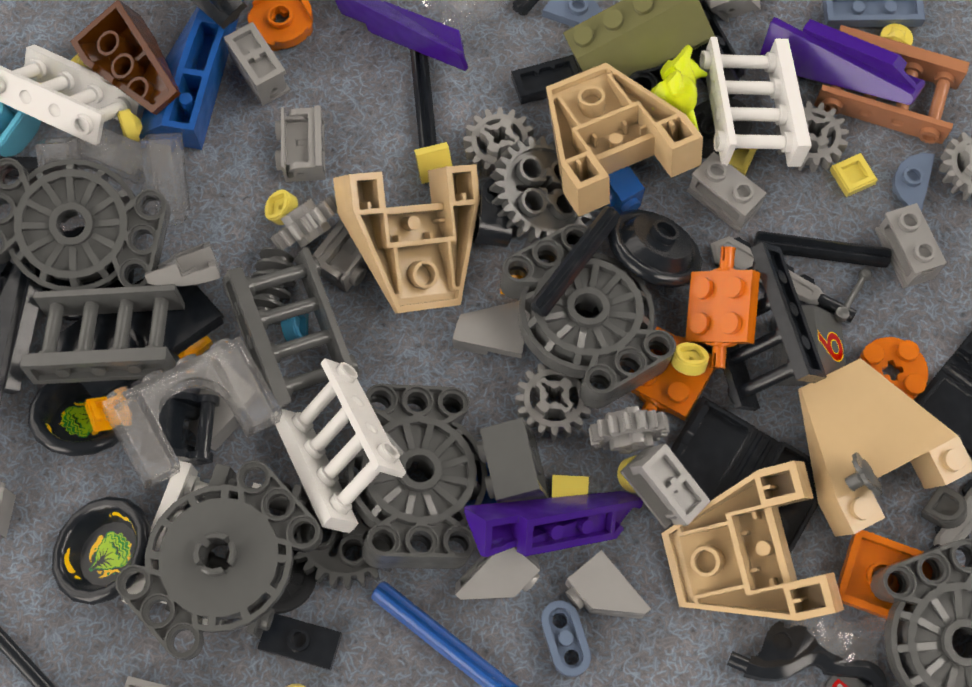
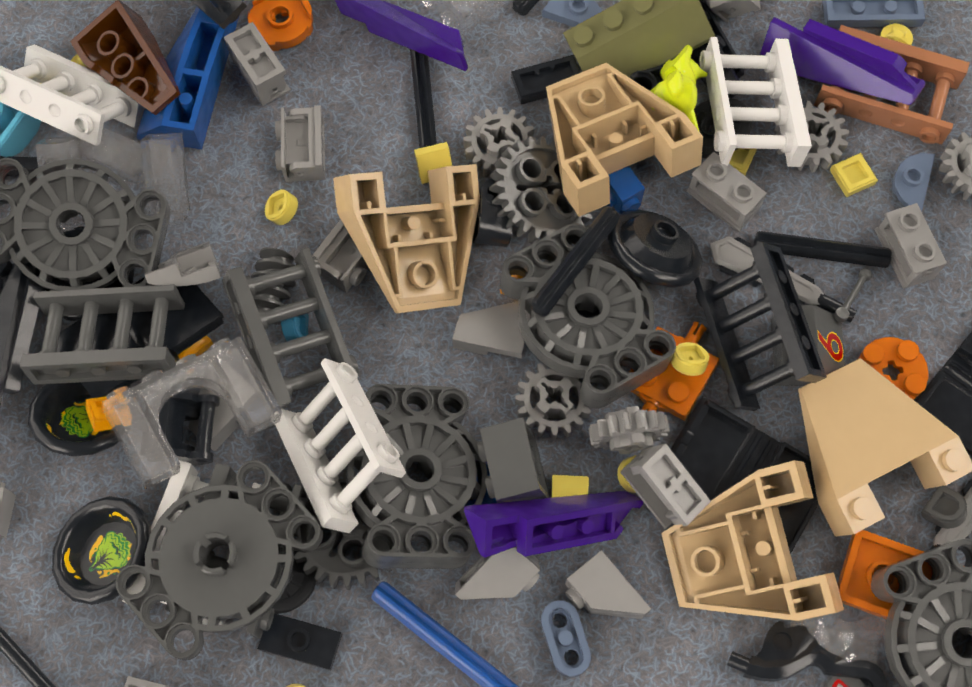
(130, 124): light yellow tile -> none
(305, 223): light grey gear -> none
(722, 307): orange plate -> none
(863, 476): dark grey plant -> none

